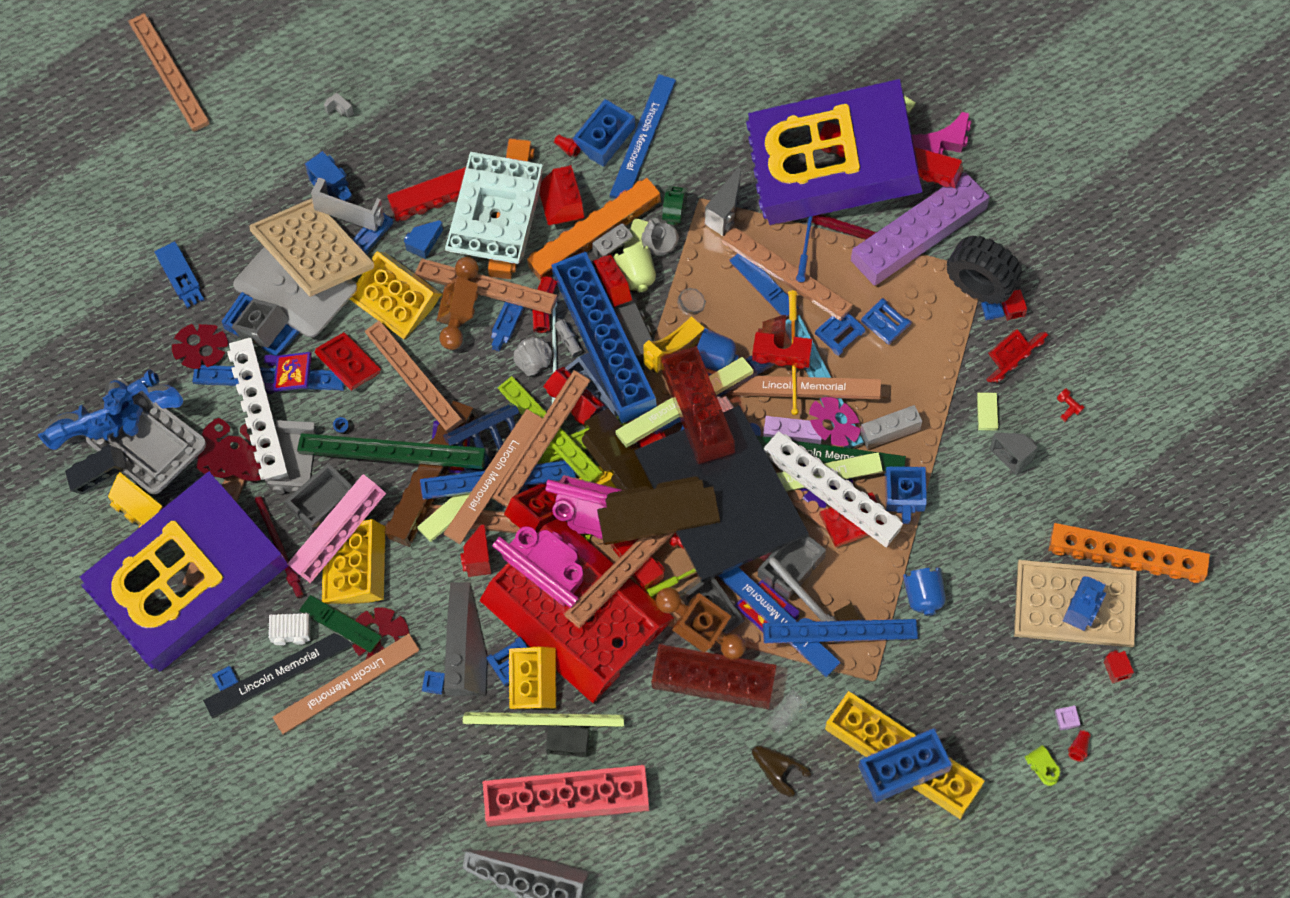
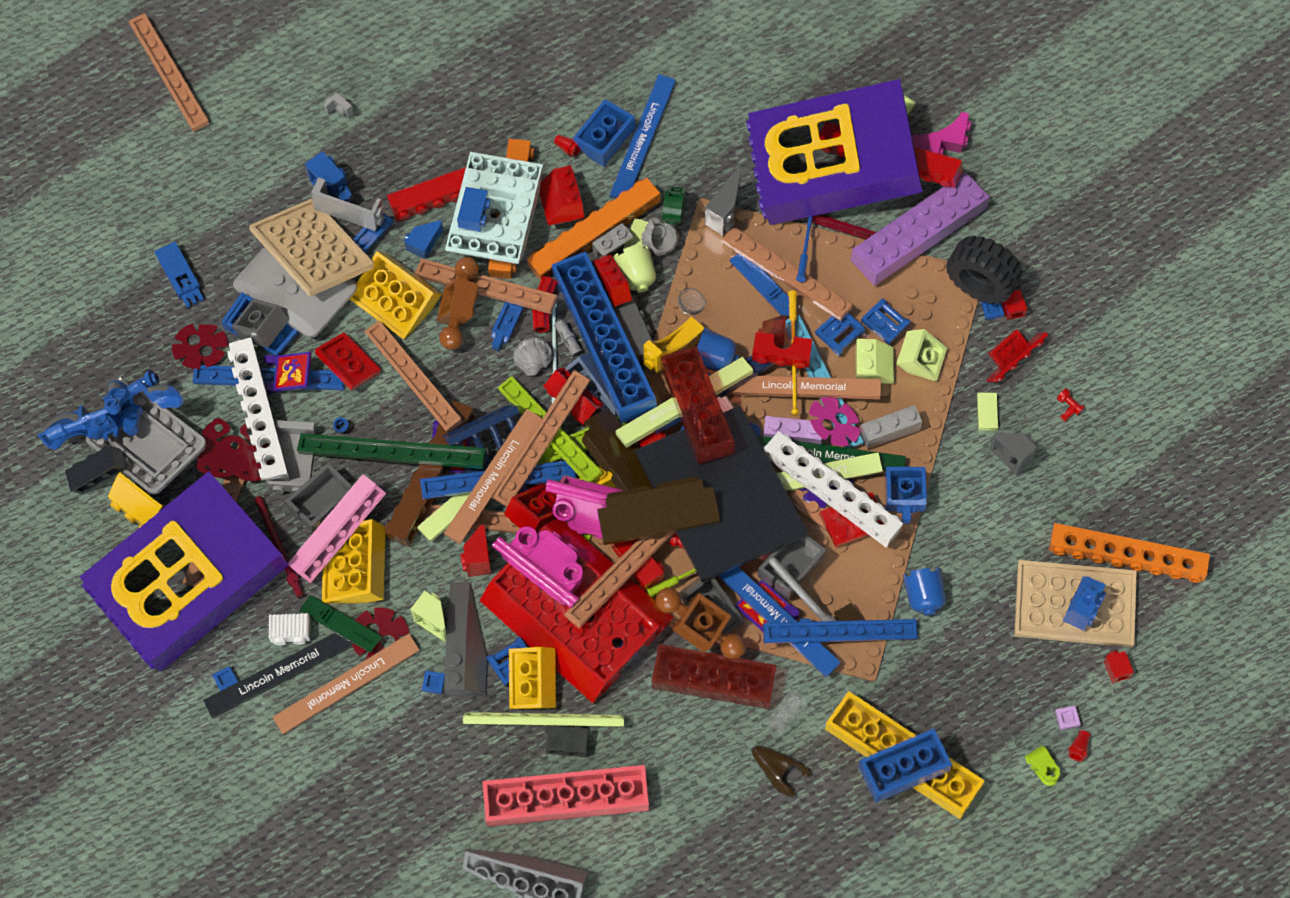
(430, 615): none -> yellowish green slope
(473, 209): none -> blue brick
(874, 360): none -> yellowish green slope
(921, 354): none -> yellowish green slope

